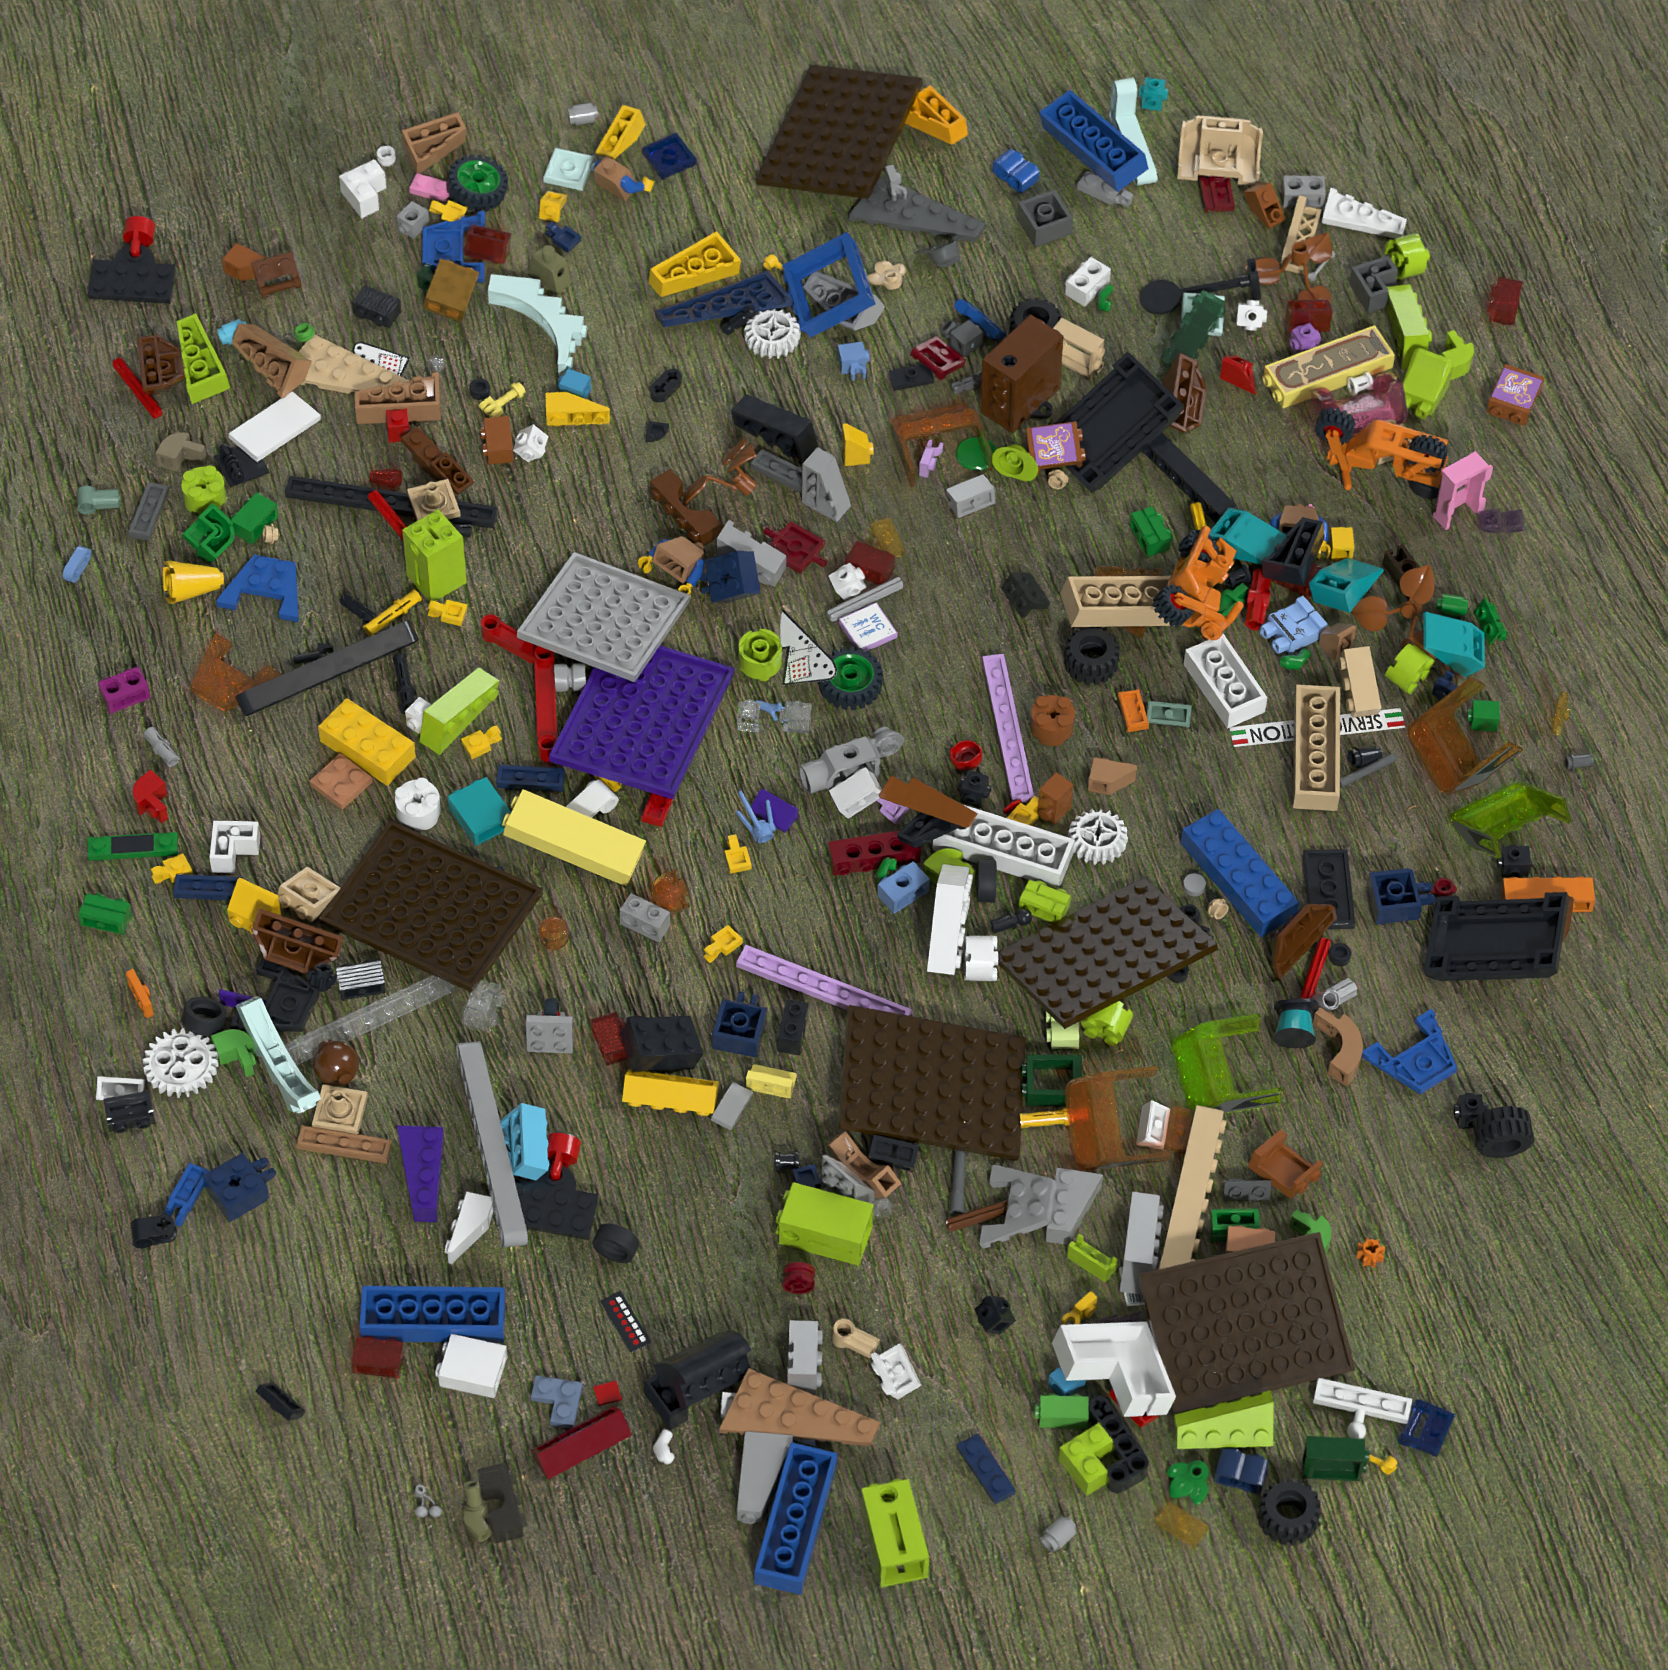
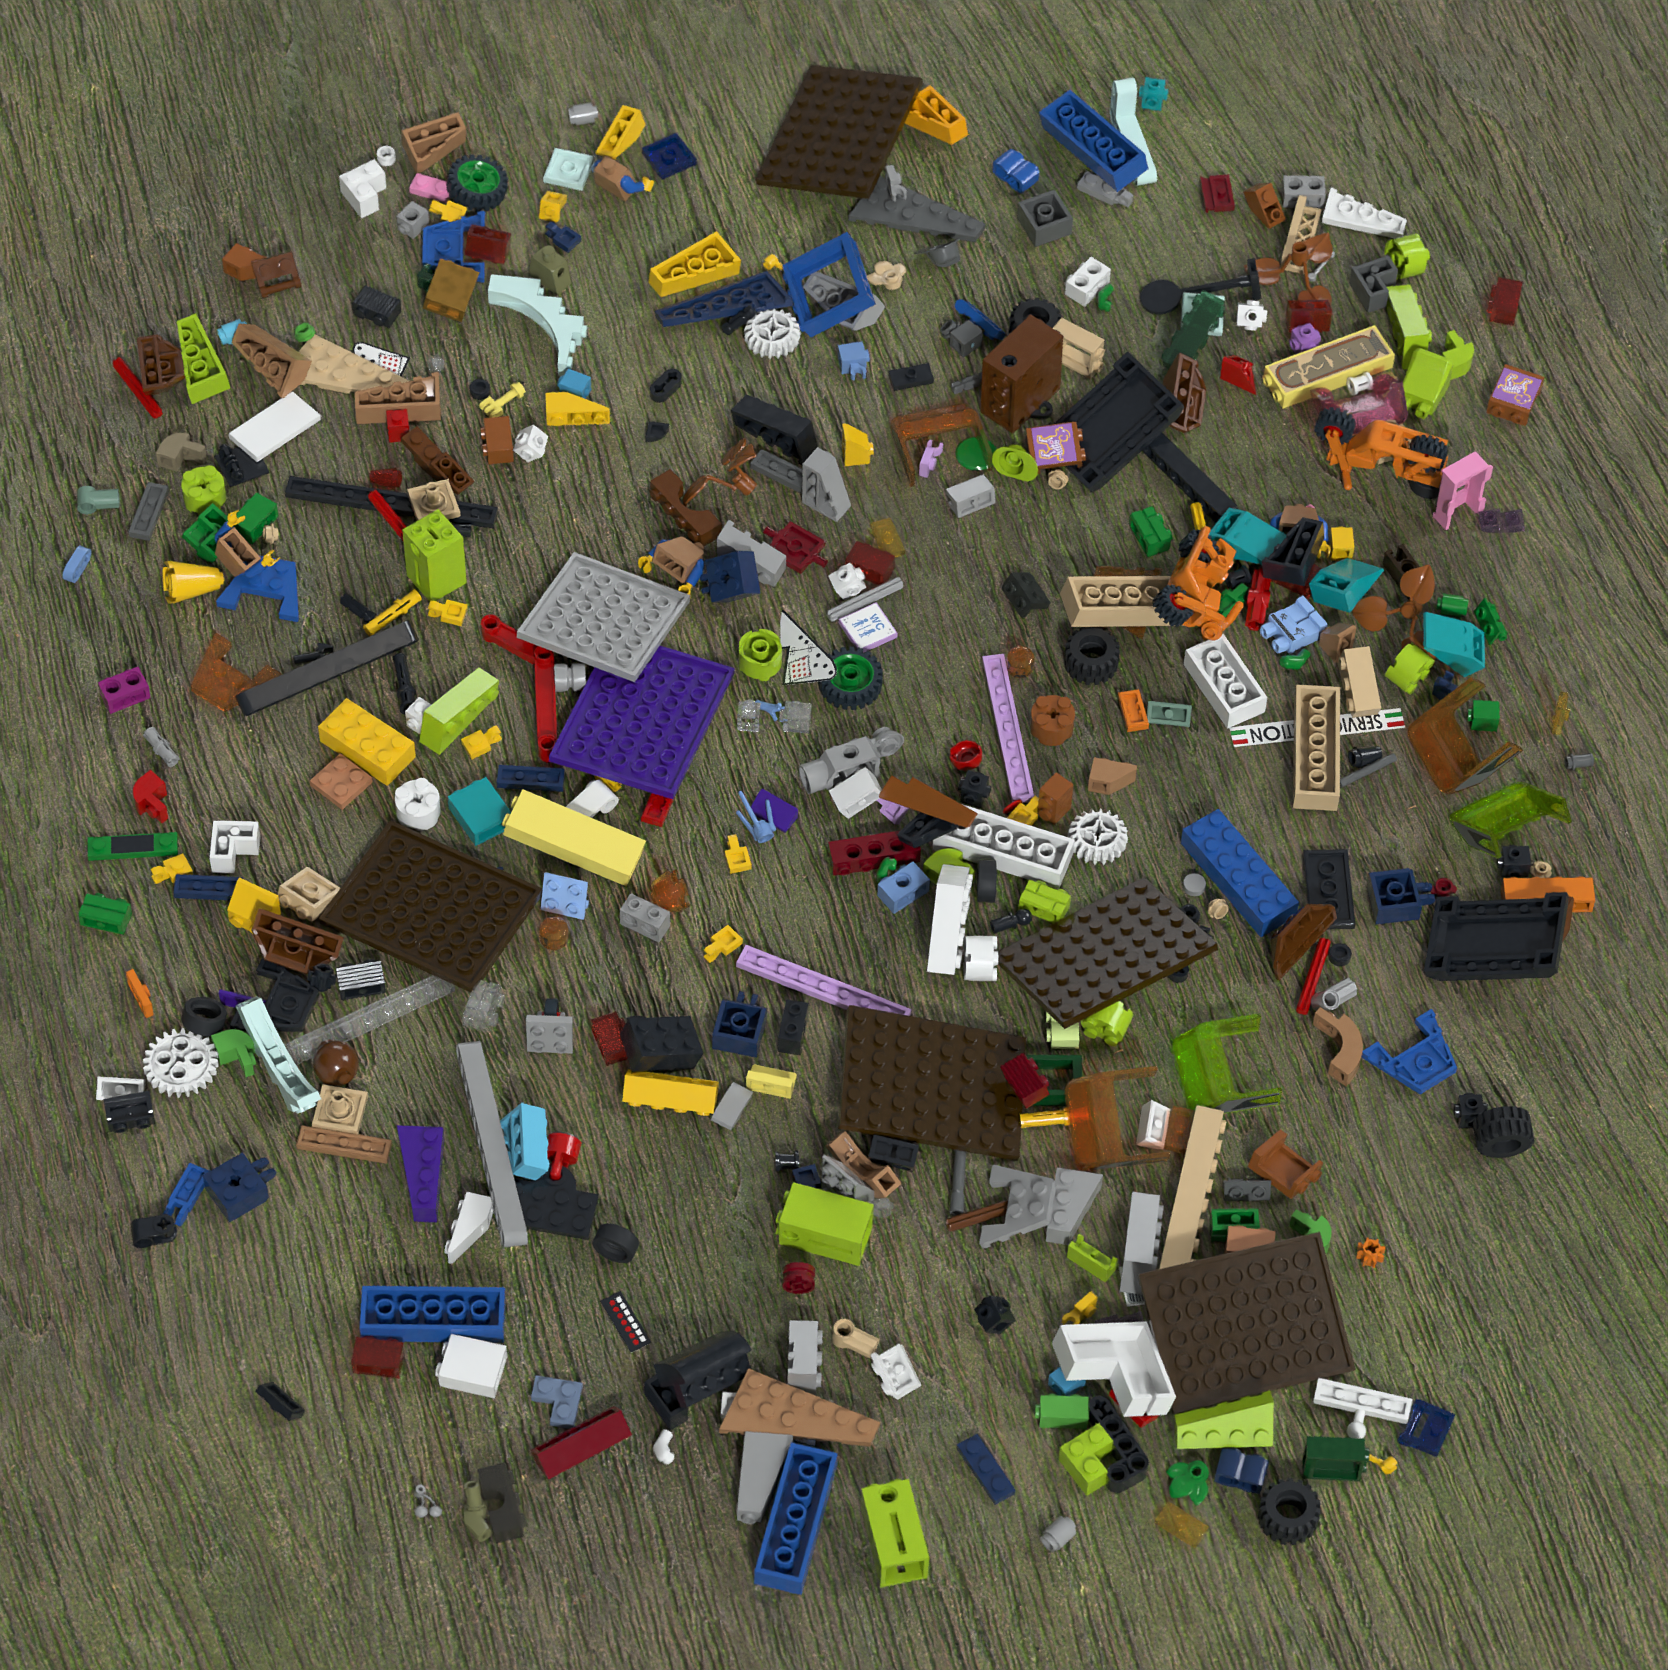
(133, 271): black plate -> none
(237, 553): none -> medium nougat torso
(564, 896): none -> light blue hinge
(607, 1393): red piece -> none
(942, 354): dark red plate -> none
(1020, 662): none -> clear orange head
(1025, 1080): none -> dark red brick
(1220, 149): tan piece -> none
(1295, 1022): black hat -> none
(1535, 872): none -> tan plate

